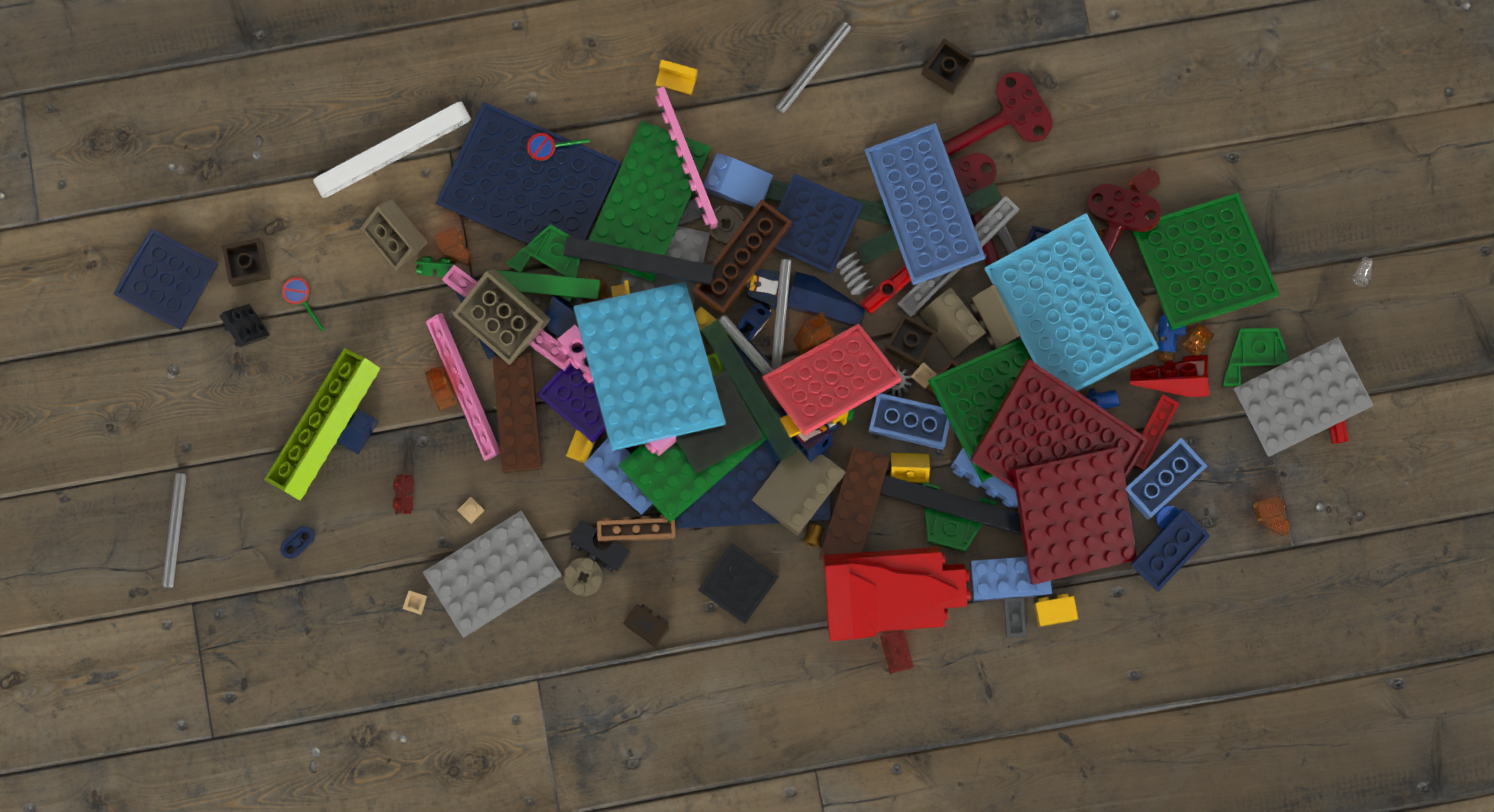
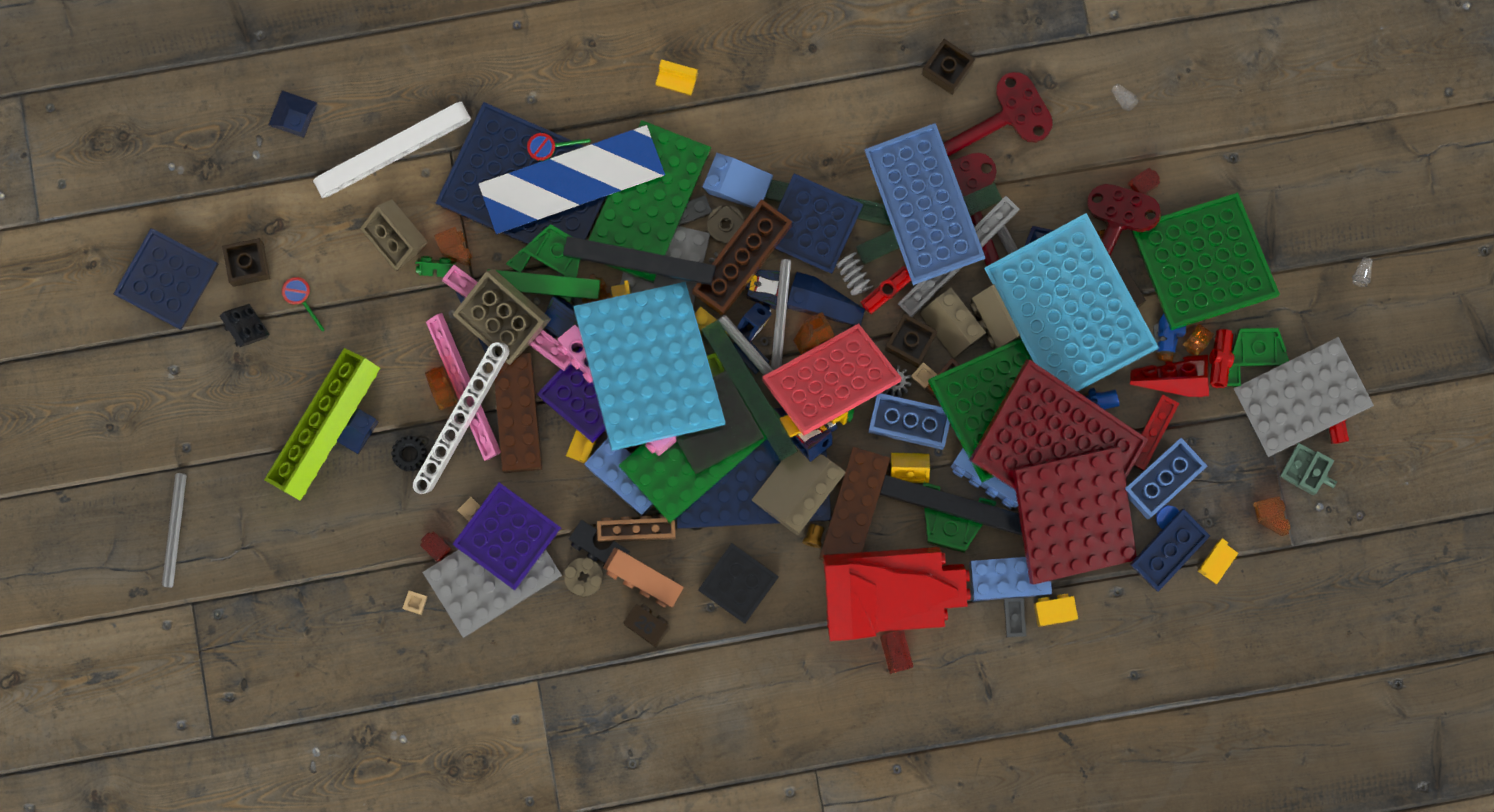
(292, 114): none -> dark blue slope
(297, 542): dark blue plate -> none
(401, 501): clear red hinge -> none
(409, 442): none -> black tyre
(435, 546): none -> clear red brick
(453, 423): none -> white beam
(506, 536): none -> dark purple plate
(571, 179): none -> sticker
(643, 577): none -> nougat brick
(683, 151): bright pink plate -> none
(813, 67): light grey axle -> none
(1124, 97): none -> clear cone
(1218, 561): none -> yellow panel
(1221, 358): none -> red piece
(1308, 469): none -> sand green plate

